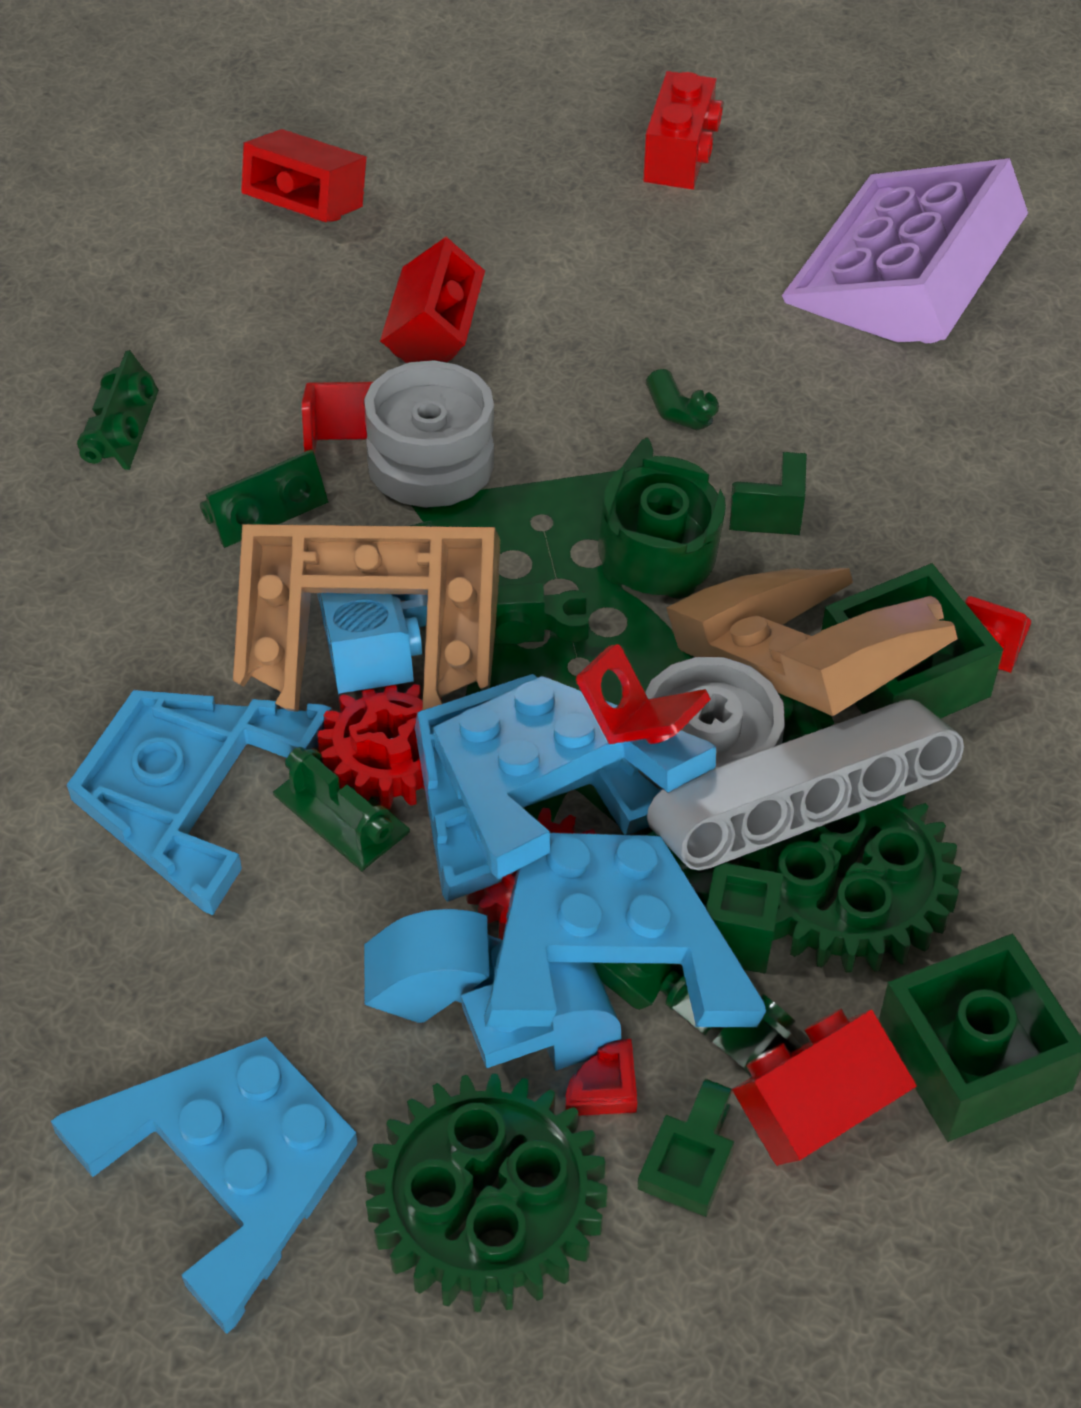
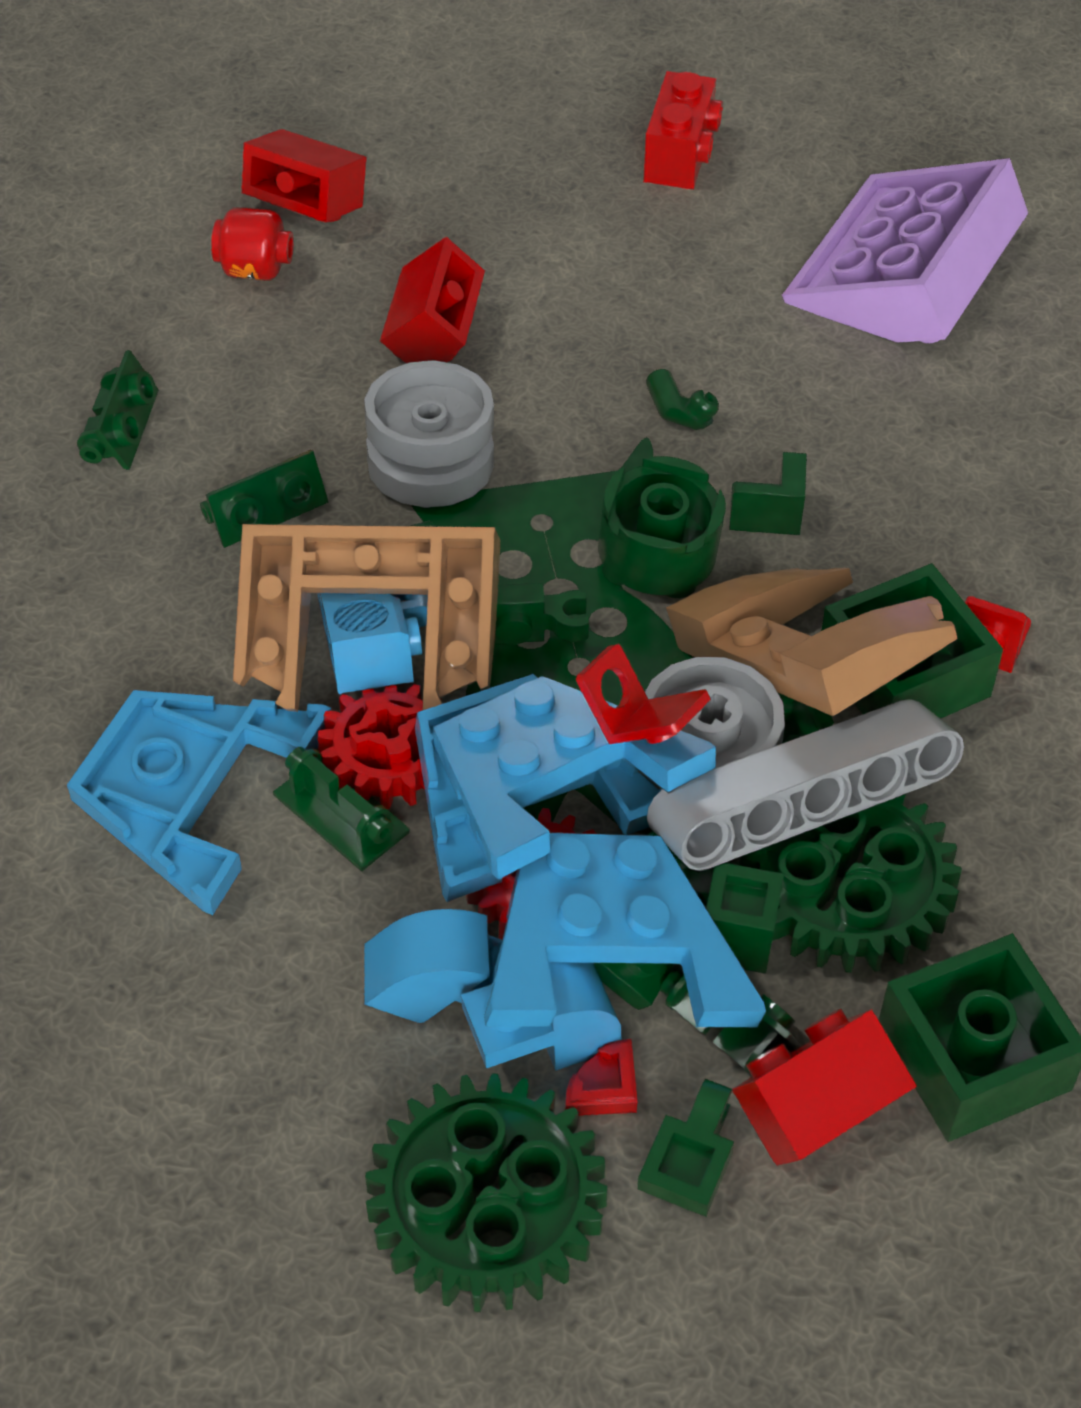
(248, 1135): dark azure wing -> none
(251, 244): none -> red head
(333, 412): red bracket -> none

